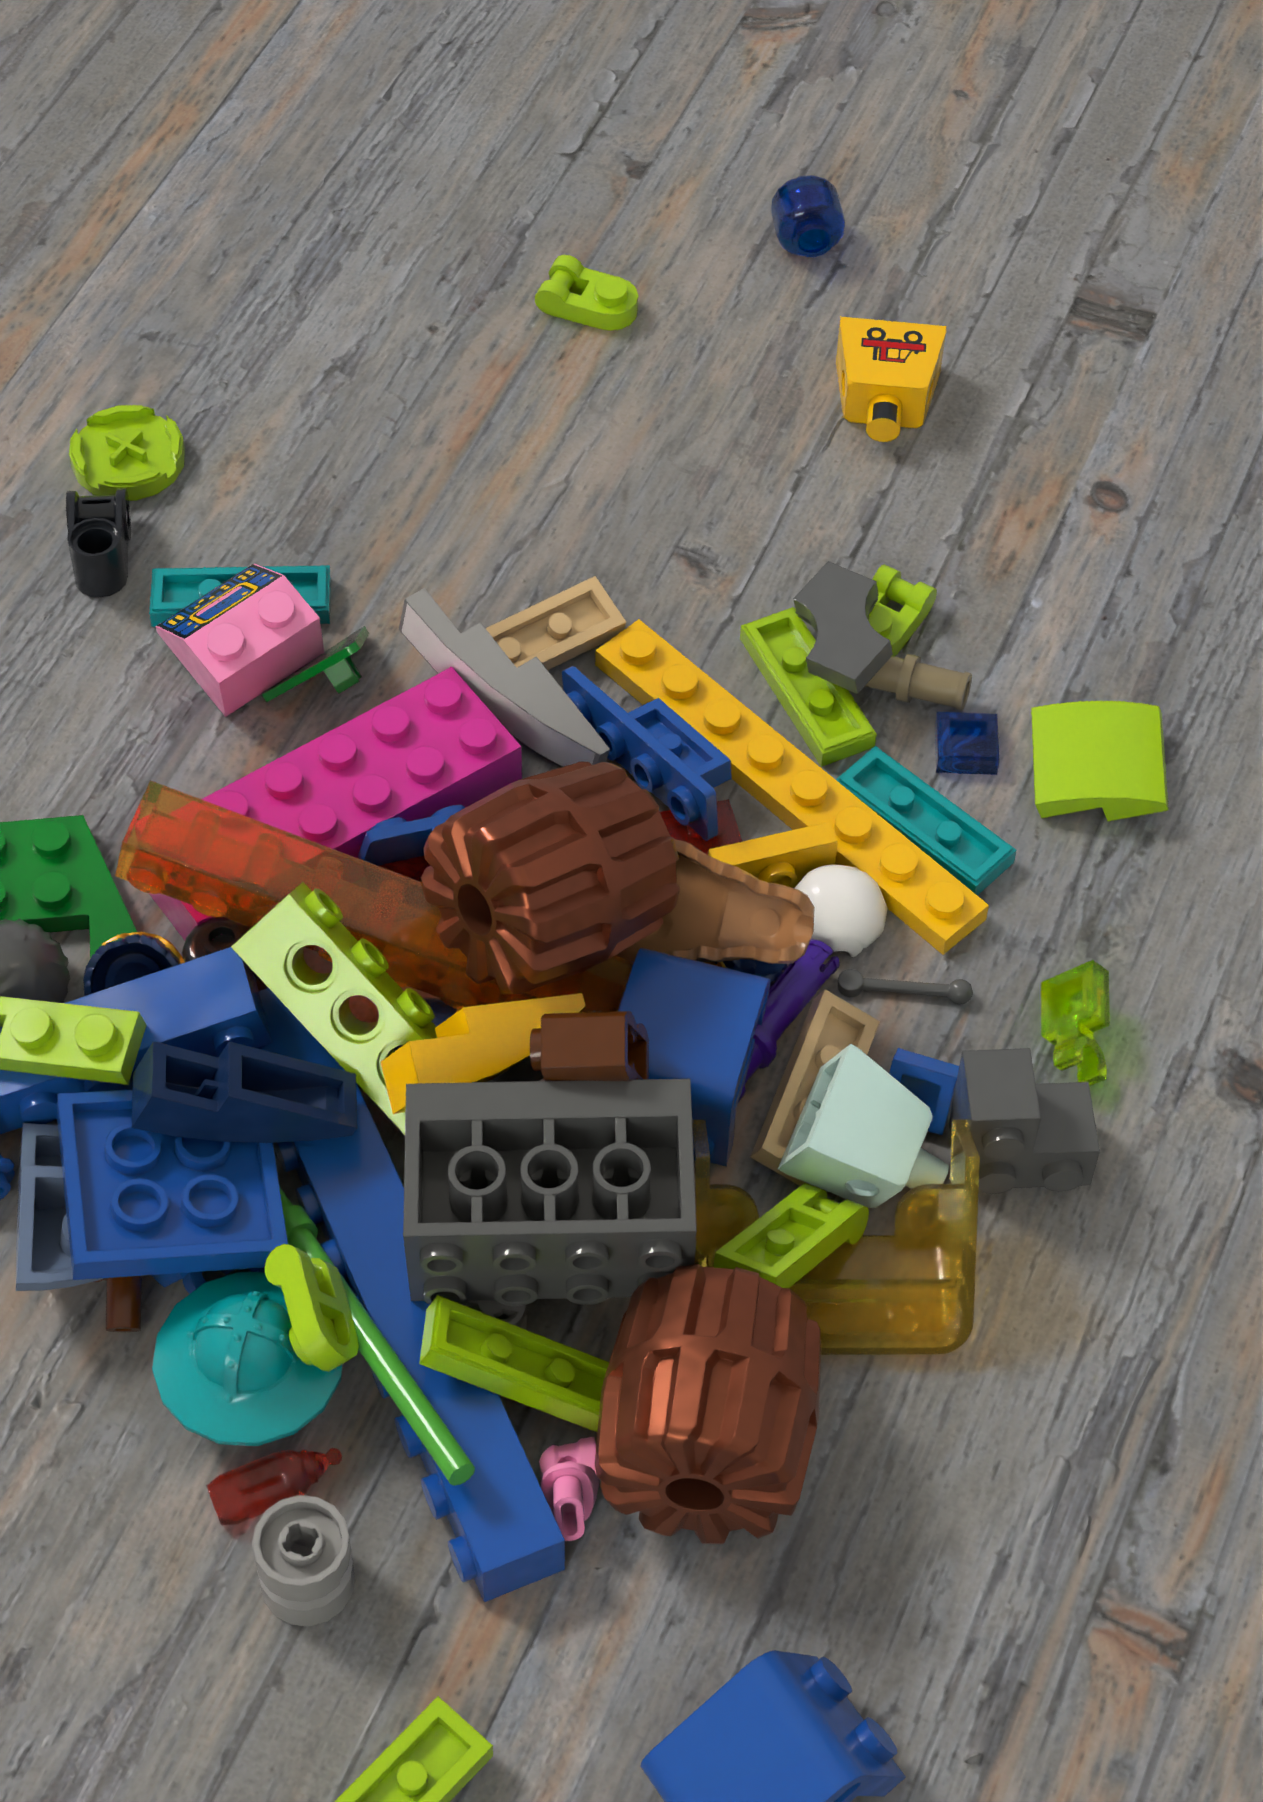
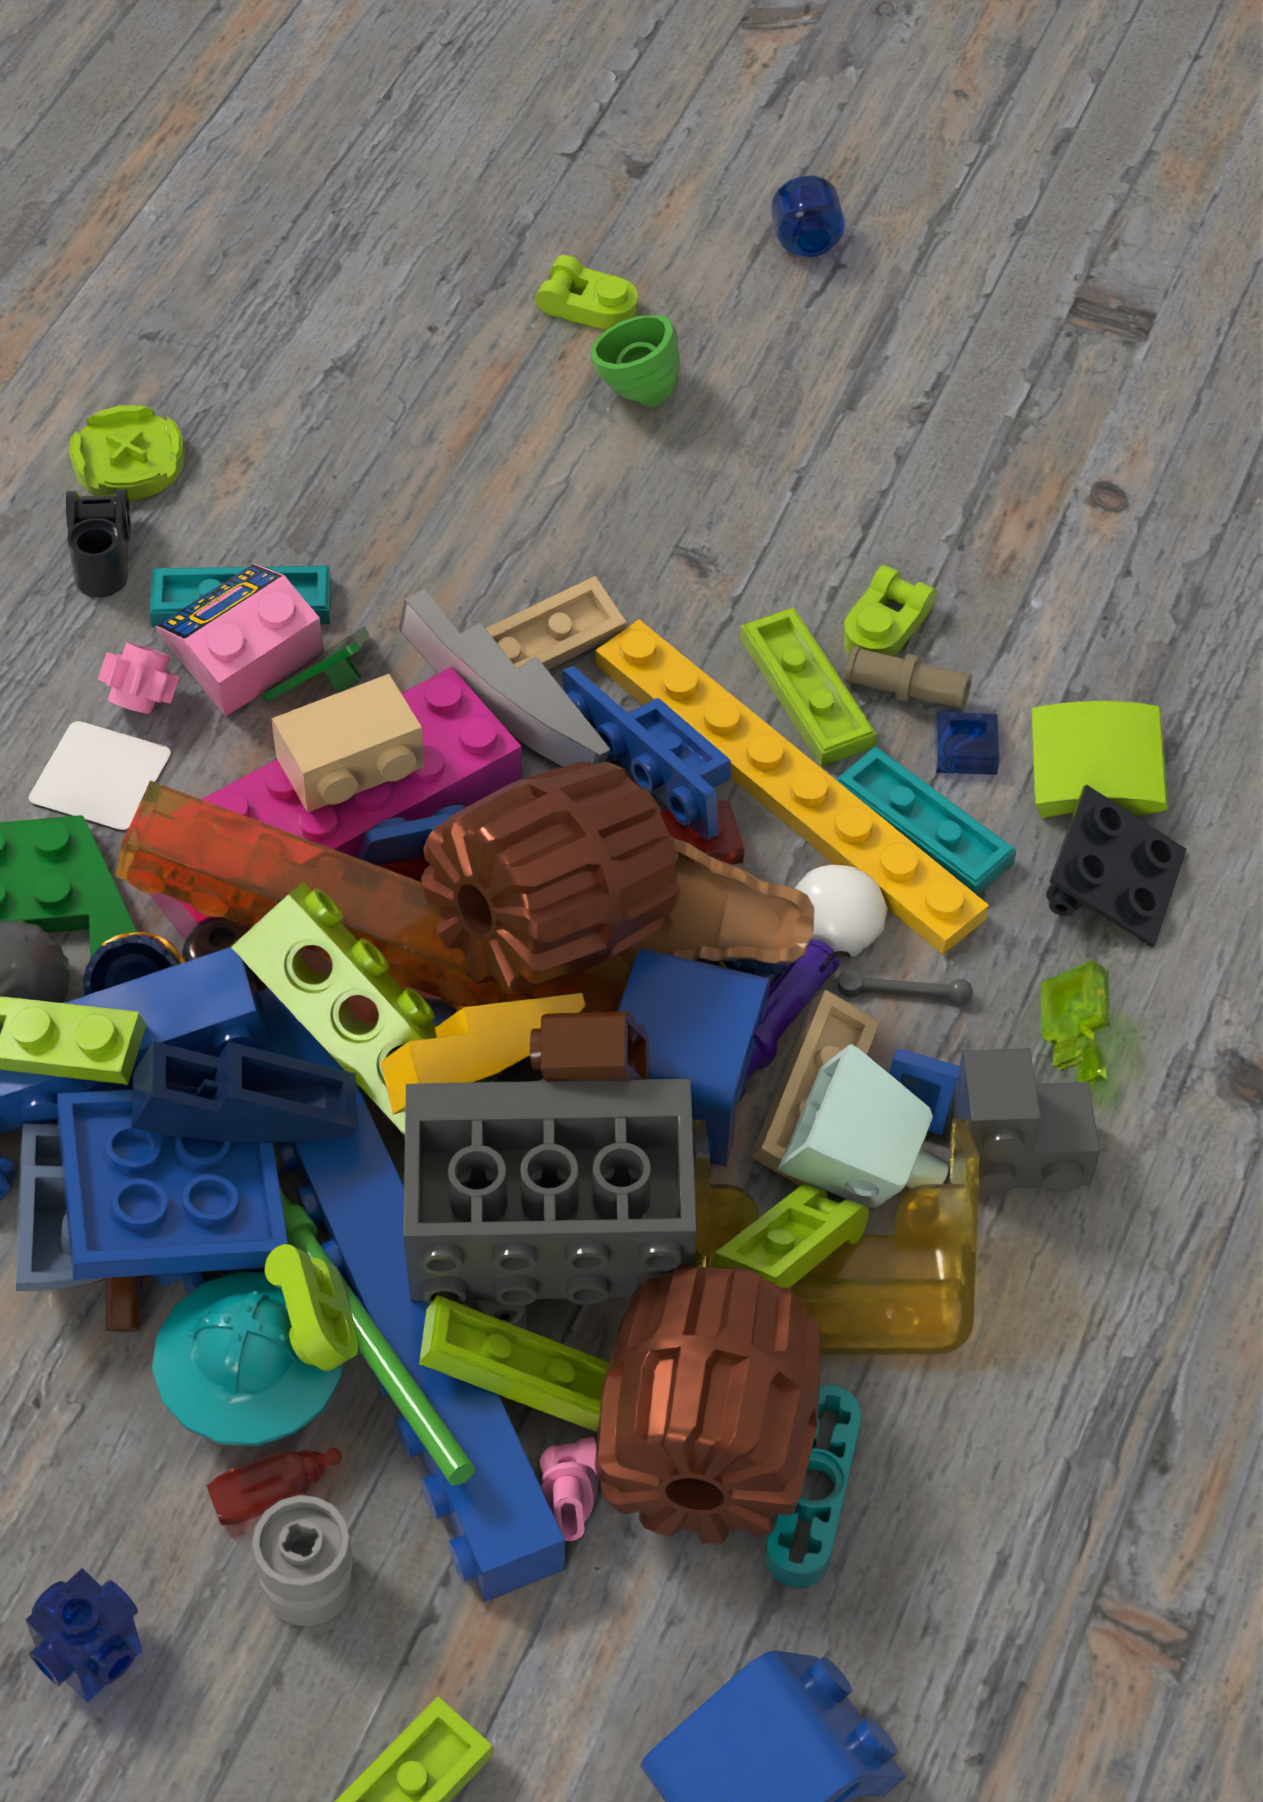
(84, 1633): none -> clear blue brick
(99, 774): none -> white sticker
(138, 678): none -> bright pink gear
(348, 743): none -> tan brick
(639, 359): none -> bright green hat
(782, 856): yellow plate -> none
(829, 1509): none -> teal beam
(846, 644): dark grey tile -> none
(887, 373): yellow torso -> none
(1115, 867): none -> black hinge

